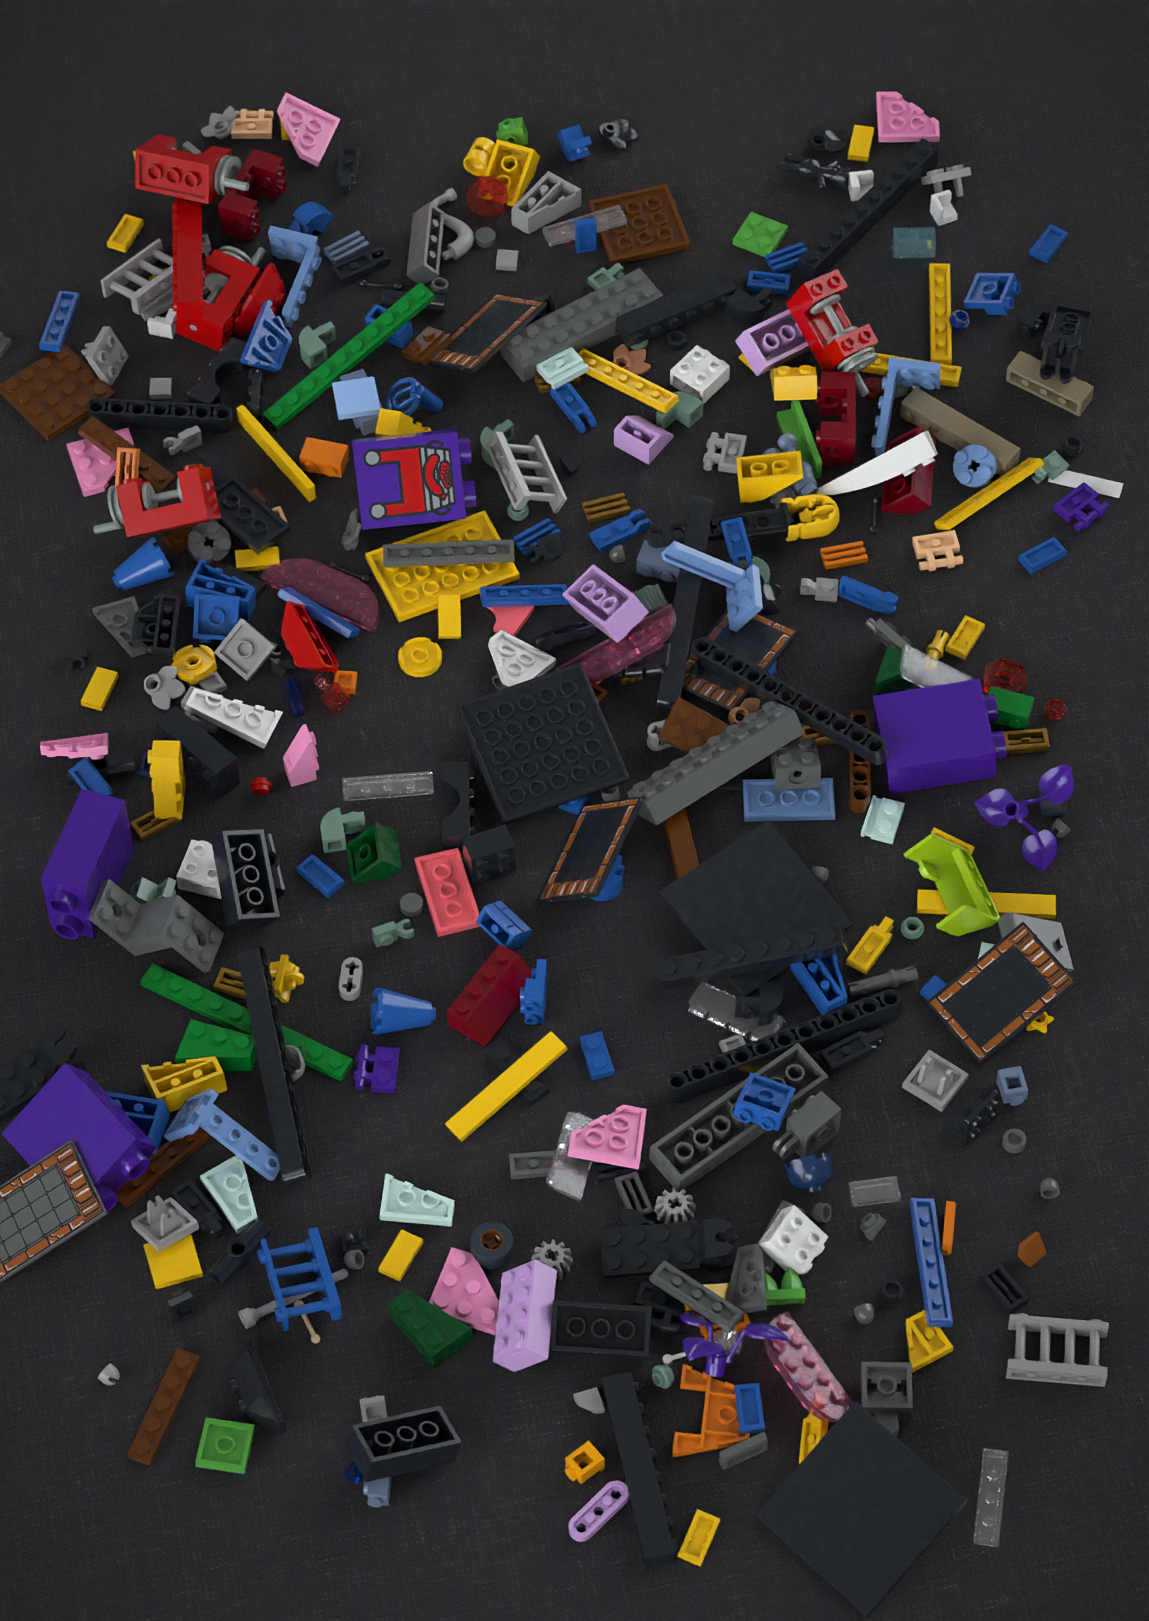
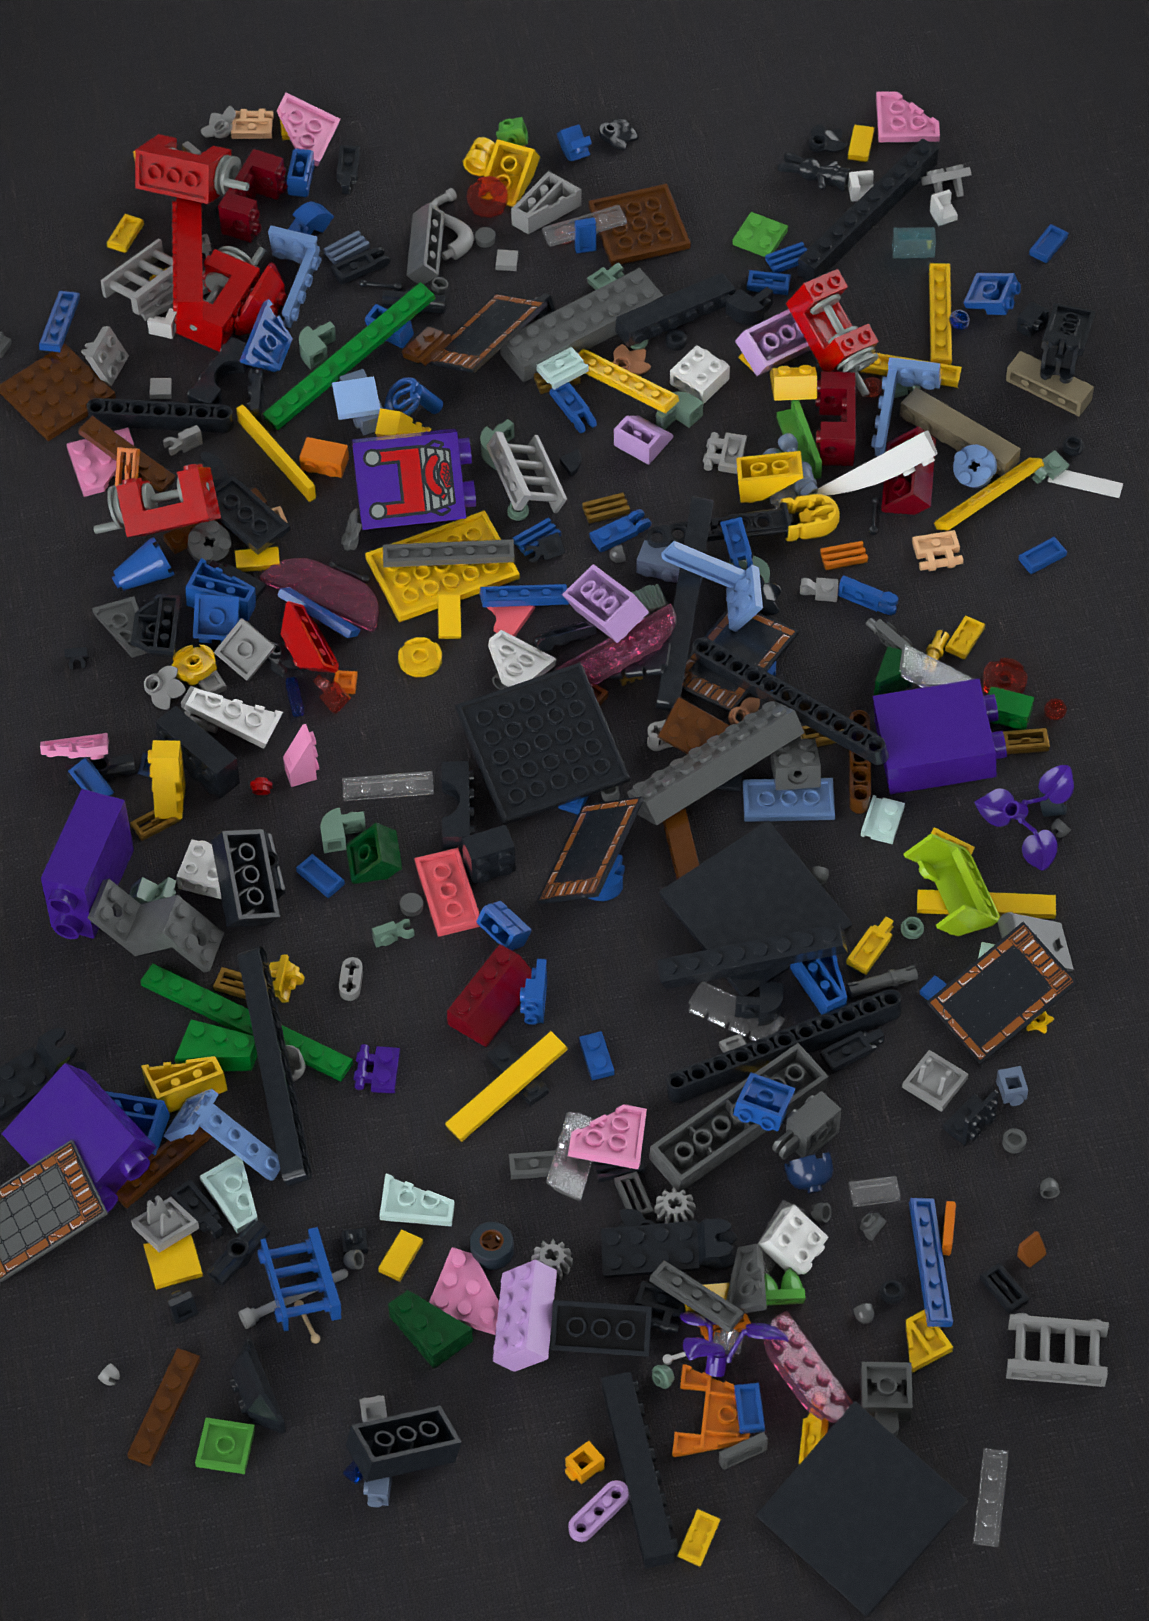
(99, 688): yellow tile -> none
(300, 172): none -> blue brick
(399, 1012): blue cone -> none
(589, 1400): light grey tile -> none
(1078, 501): dark purple plate -> none

